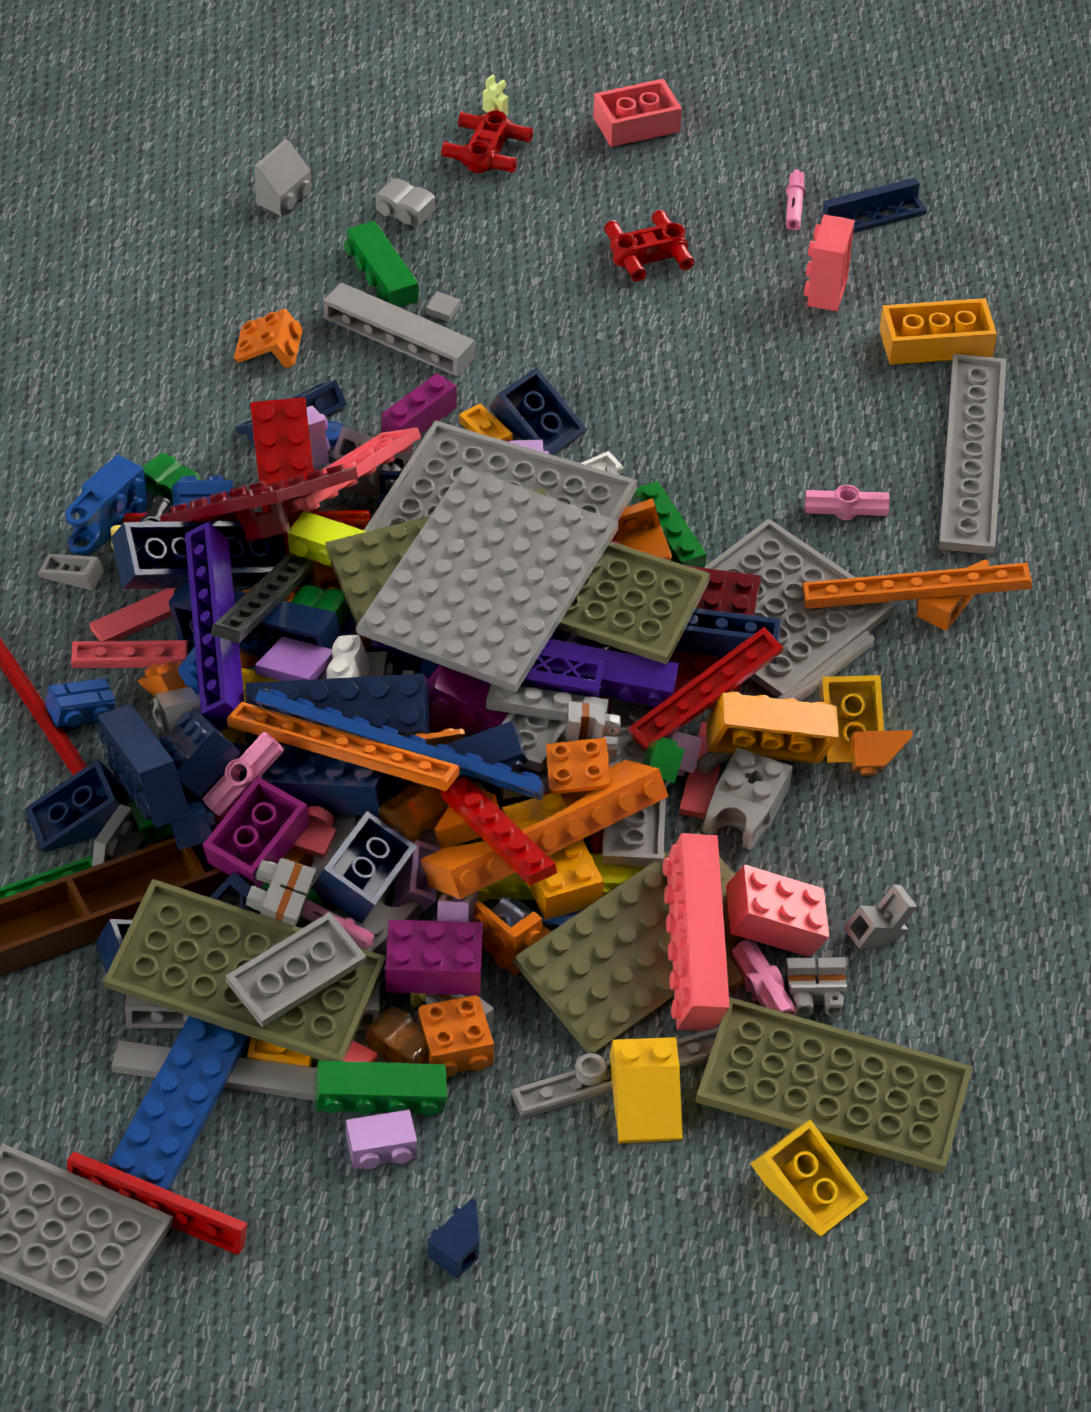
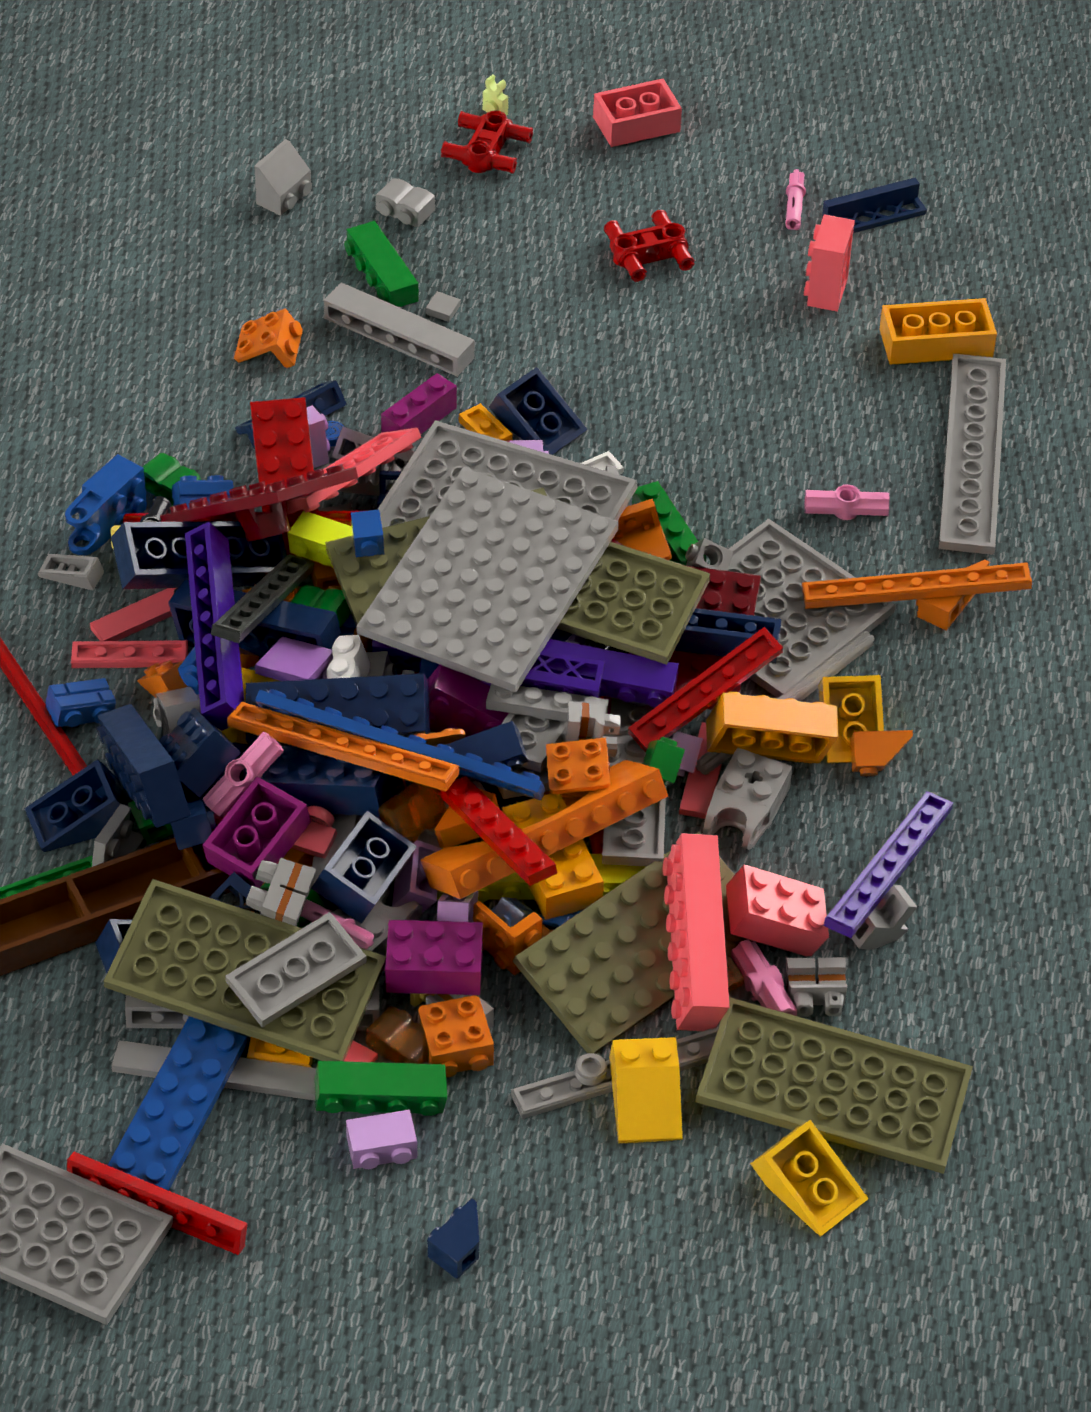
(367, 533): none -> blue brick
(719, 556): none -> light grey brick
(888, 865): none -> tile

